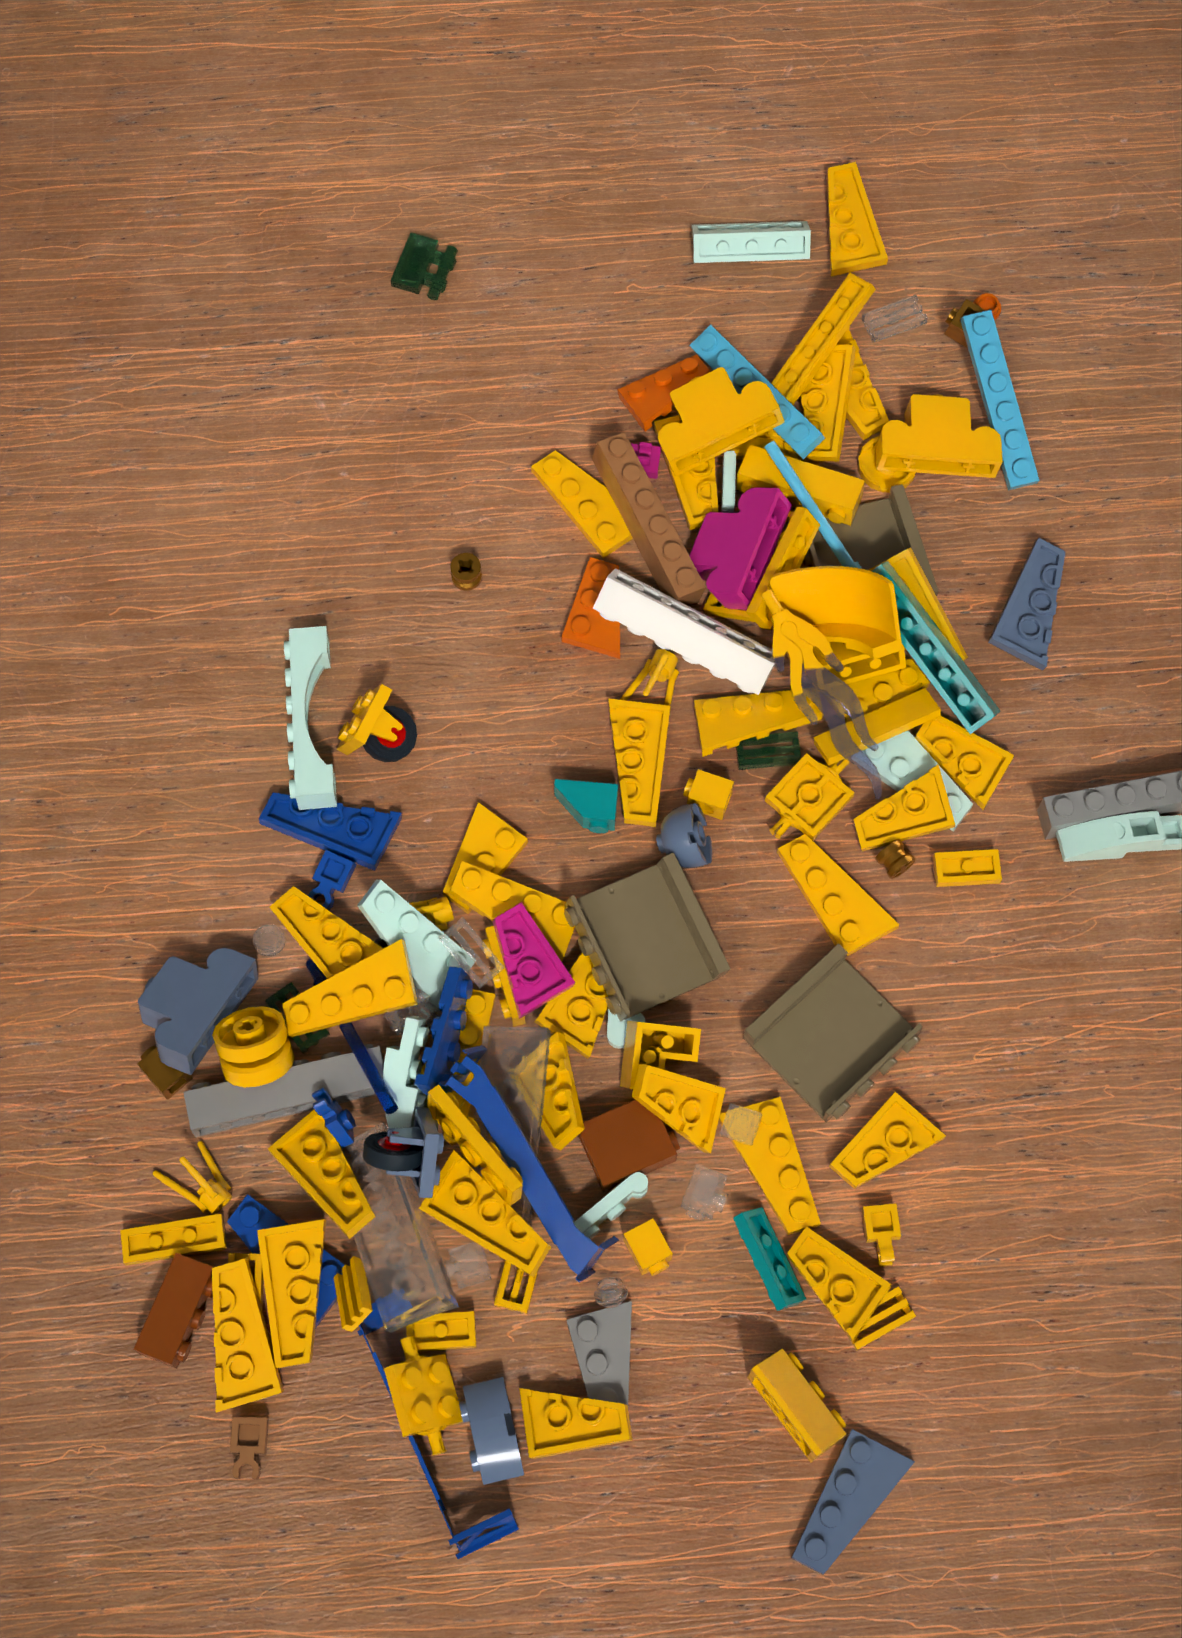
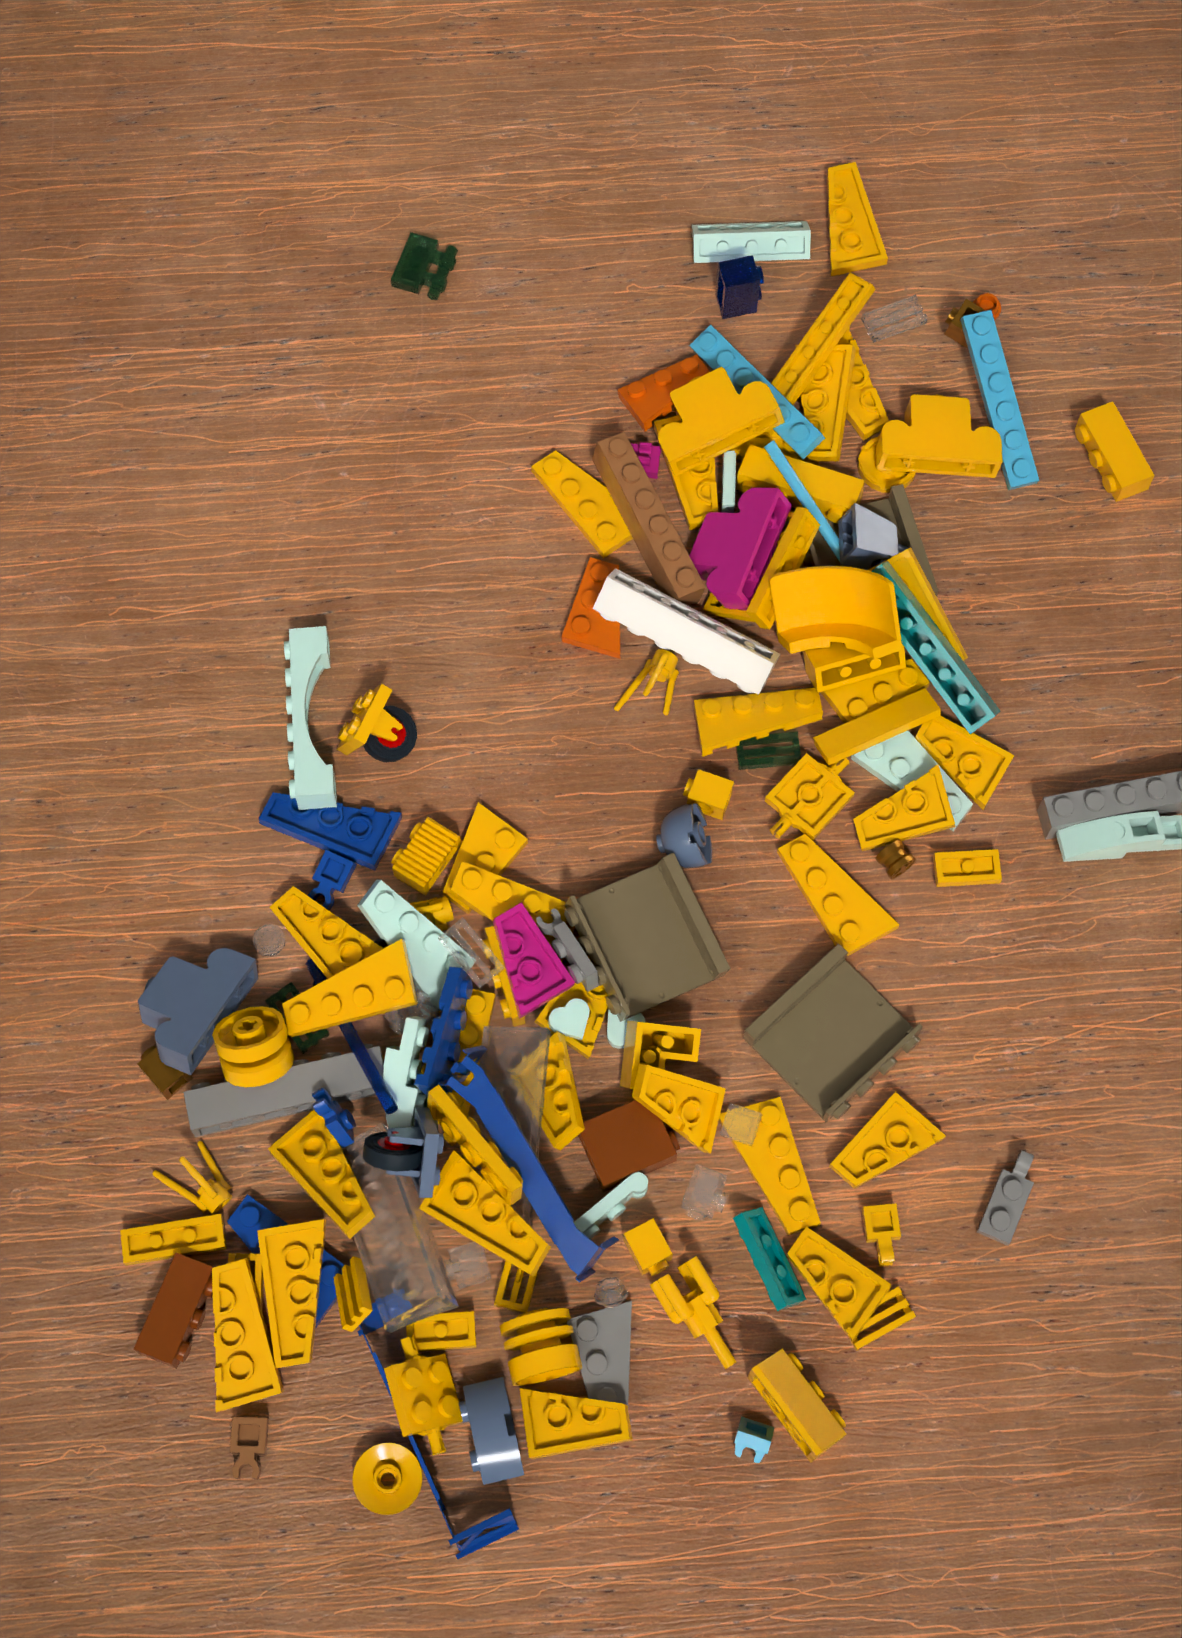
(372, 1467): none -> yellow dish
(425, 855): none -> yellow brick
(466, 579): pearl gold wheel -> none
(540, 1346): none -> yellow wheel
(567, 946): none -> light grey plate
(570, 1019): none -> light aqua tile
(589, 803): teal slope -> none
(639, 749): yellow wing -> none
(695, 1307): none -> yellow plant
(738, 286): none -> clear blue brick
(754, 1436): none -> medium azure tile
(812, 679): clear purple piece -> none
(852, 1493): sand blue wing -> none
(866, 538): none -> sand blue torso
(1007, 1201): none -> light grey plate
(1029, 611): sand blue wing -> none
(1114, 451): none -> yellow brick

